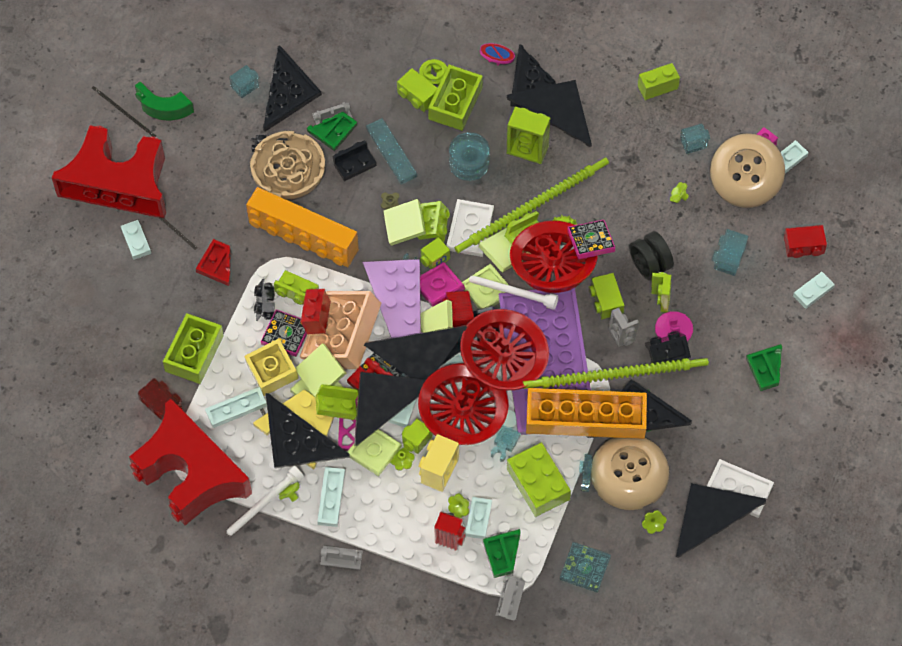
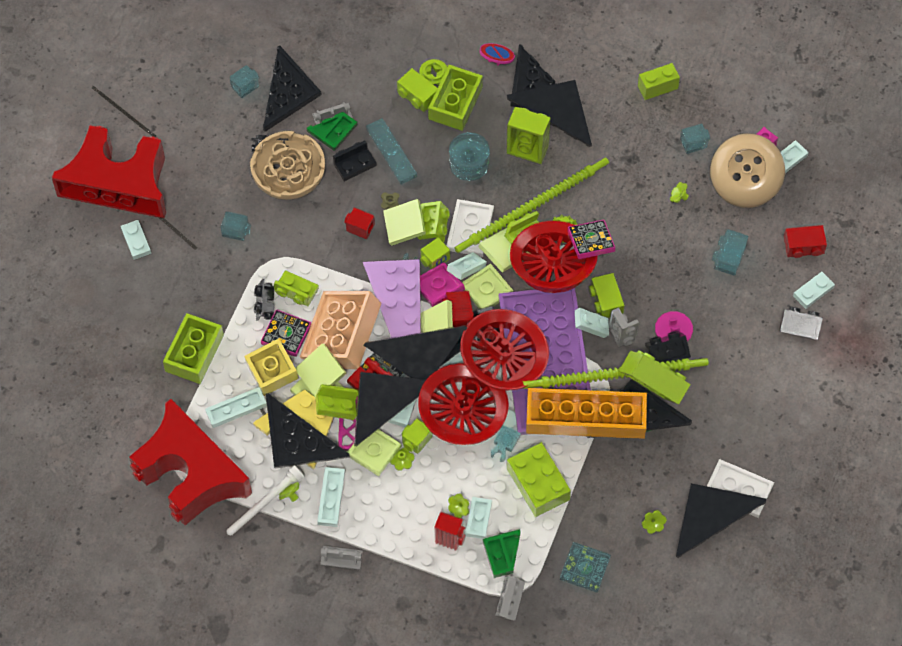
(155, 396): clear red brick -> none
(163, 108): green arch -> none
(216, 262): red wing -> none
(235, 226): none -> clear light blue brick
(302, 227): light orange brick -> none
(315, 311): red brick -> none
(359, 223): none -> red brick
(439, 462): light yellow brick -> none
(466, 266): none -> light aqua plate
(549, 301): white piece -> none
(585, 468): clear light blue plate -> none
(591, 322): none -> light aqua plate
(622, 490): tan brick -> none
(651, 255): pearl dark grey wheel -> none
(655, 376): none -> lime brick
(662, 287): lime bracket -> none
(766, 367): green wing -> none
(800, 323): none -> bracket

